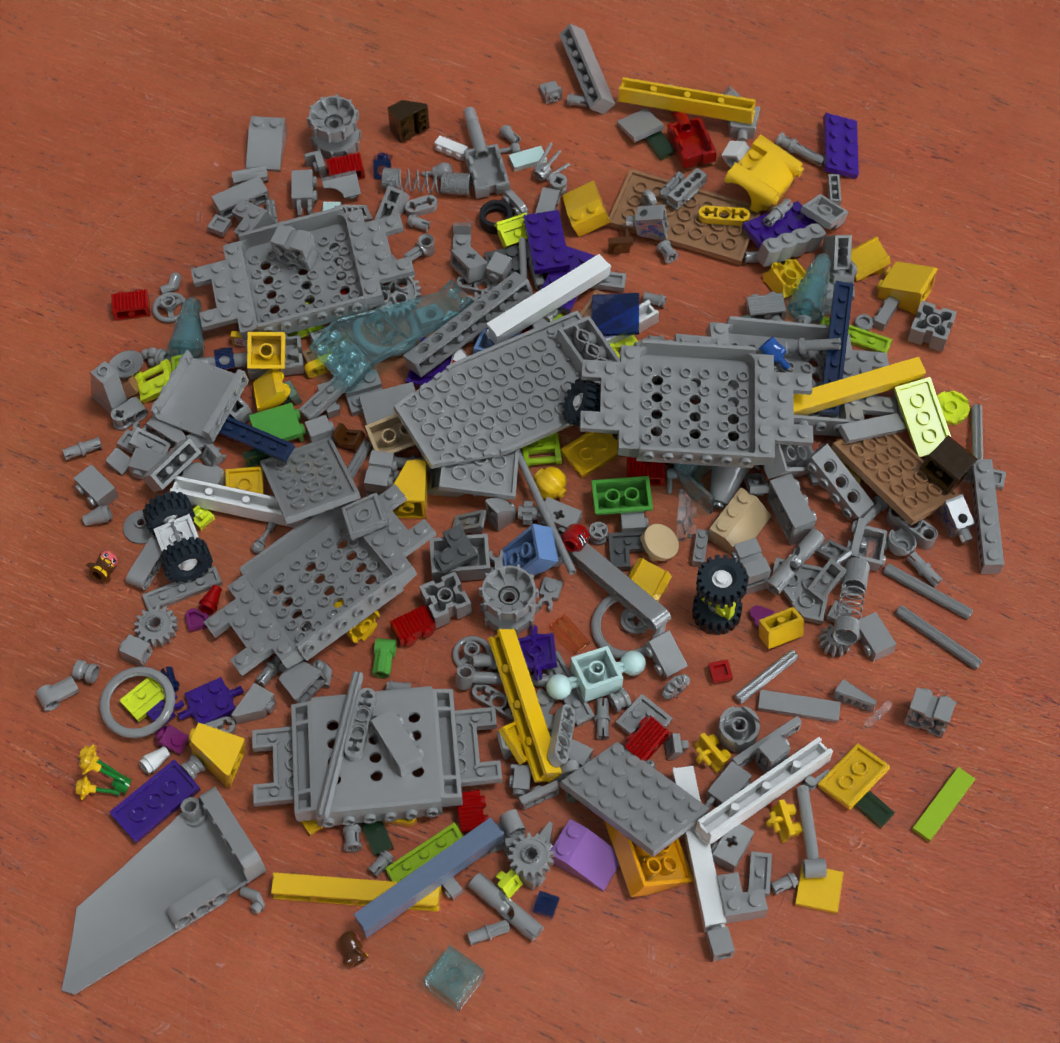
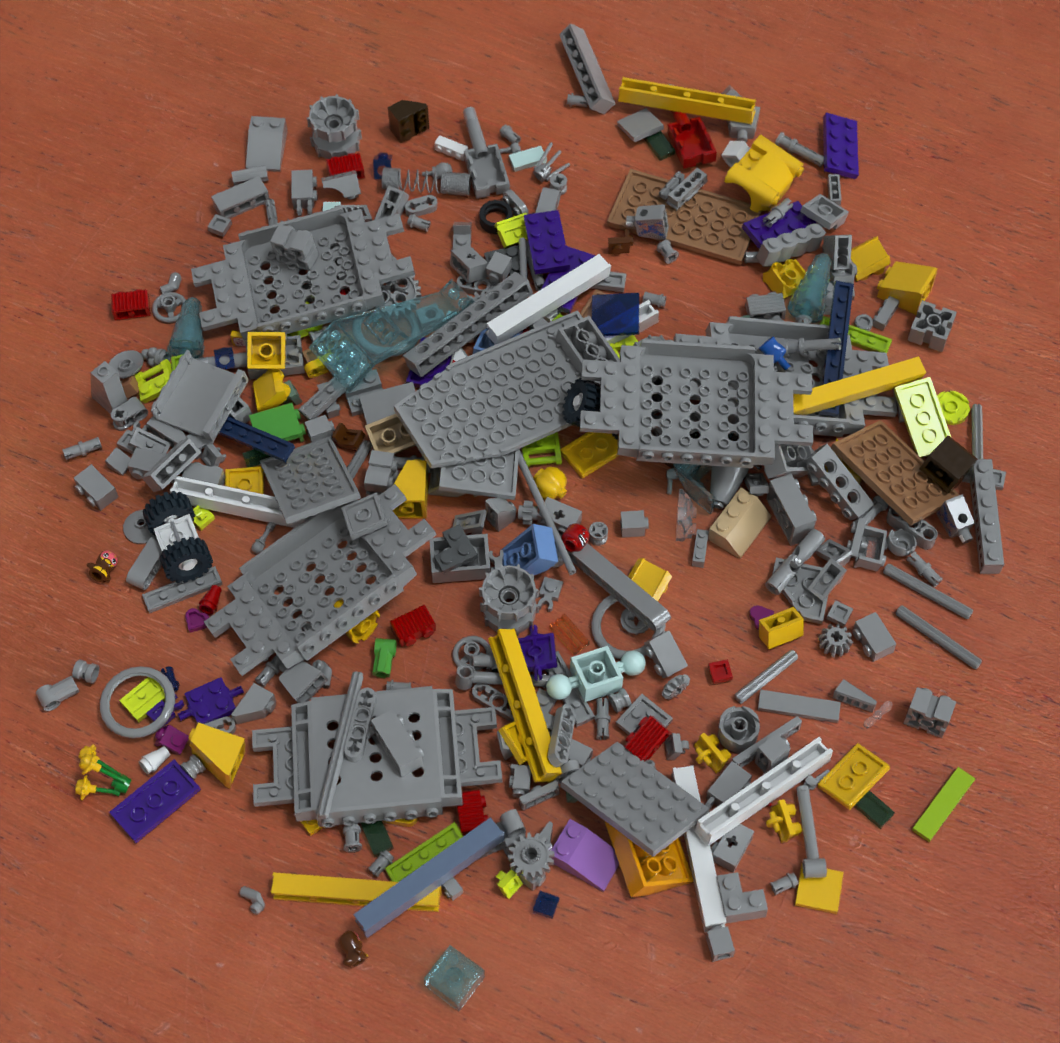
(97, 516): light grey cone -> none
(135, 650): light grey brick -> none
(161, 889): light grey panel -> none
(163, 633): light grey gear -> none
(250, 216): light grey brick -> none
(315, 159): light grey bracket -> none
(424, 247): light grey axle -> none
(445, 599): light grey brick -> none
(488, 932): light grey axle -> none
(497, 899): light grey piece -> none
(551, 91): light grey bracket -> none
(585, 209): yellow slope -> none
(621, 495): bright green slope -> none
(621, 545): dark grey plate -> none
(648, 197): light grey tile -> none
(654, 470): red brick -> none
(659, 542): tan tile -> none
(710, 219): yellow beam -> none
(719, 594): black plate -> none
(757, 568): light grey brick -> none
(760, 872): light grey plate -> none
(853, 584): light grey piece -> none
(872, 428): light grey tile -> none

